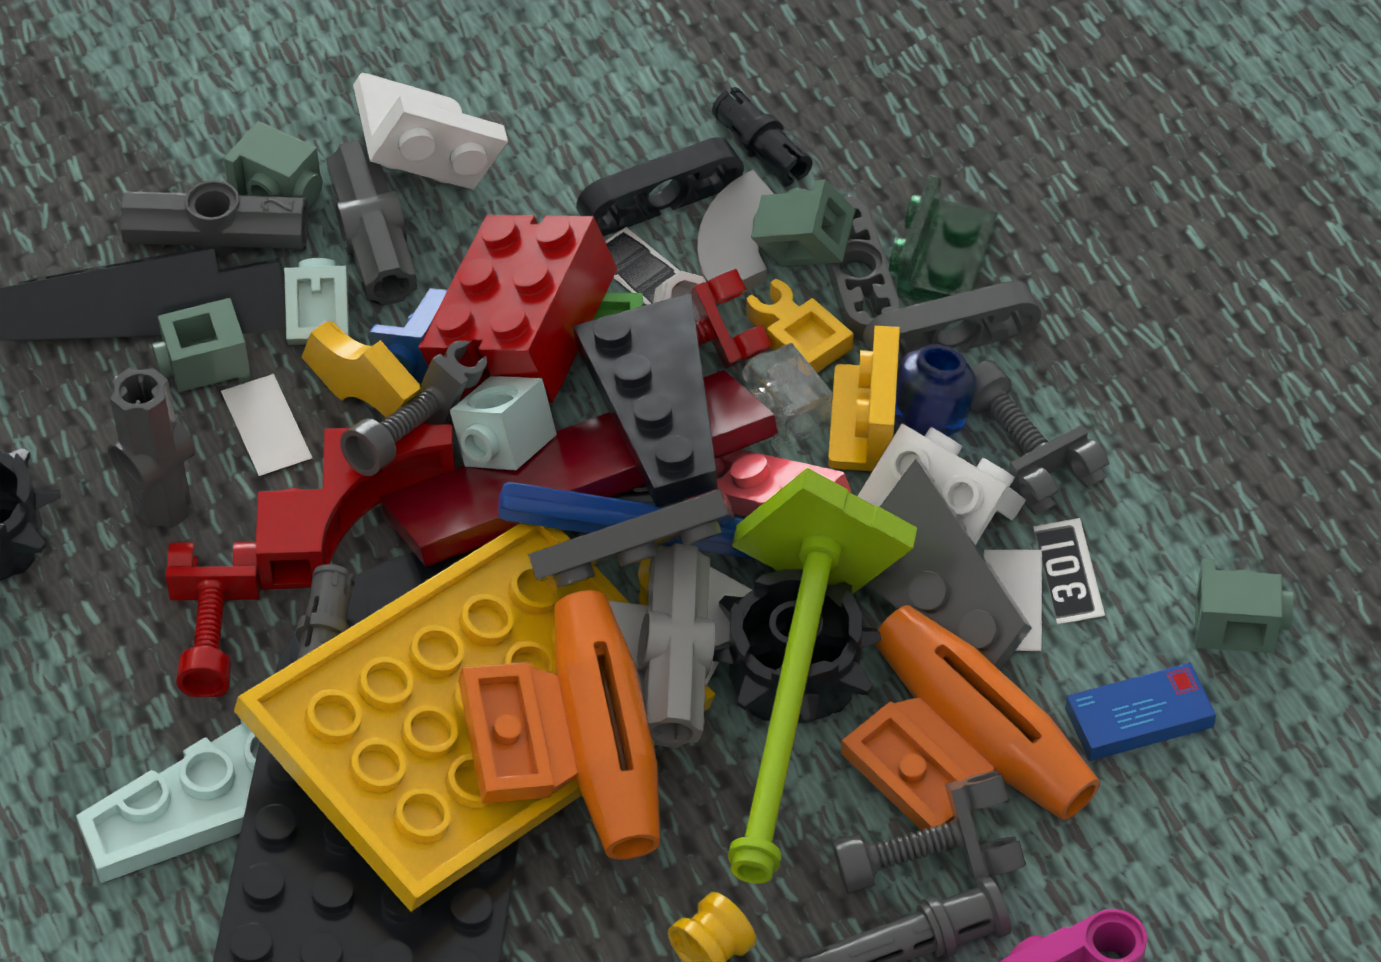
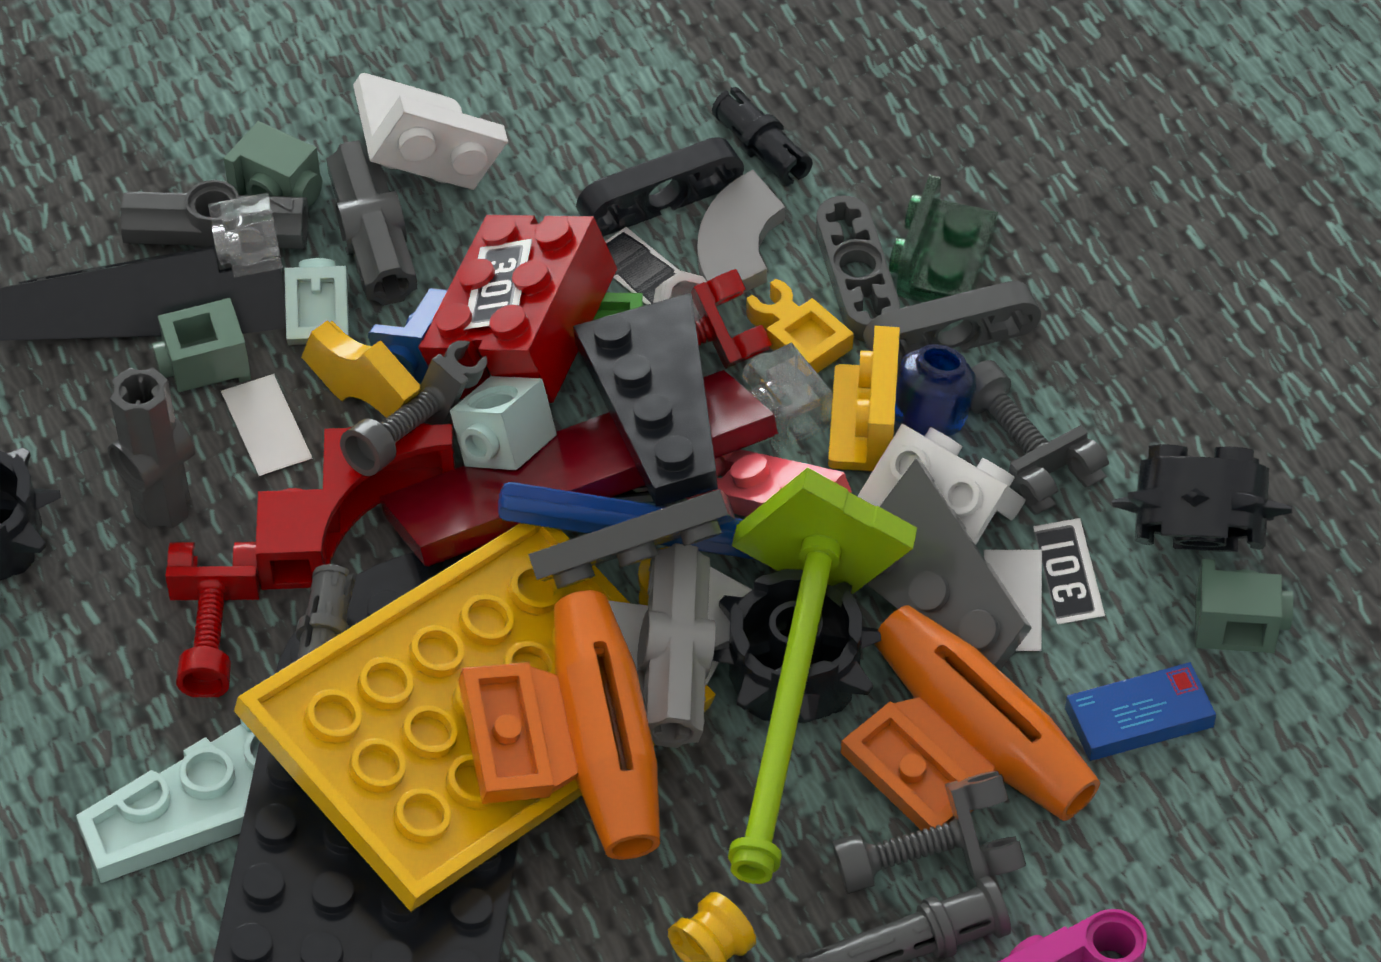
(246, 234): none -> clear brick
(501, 289): none -> sticker
(804, 225): sand green brick -> none
(1202, 499): none -> black brick

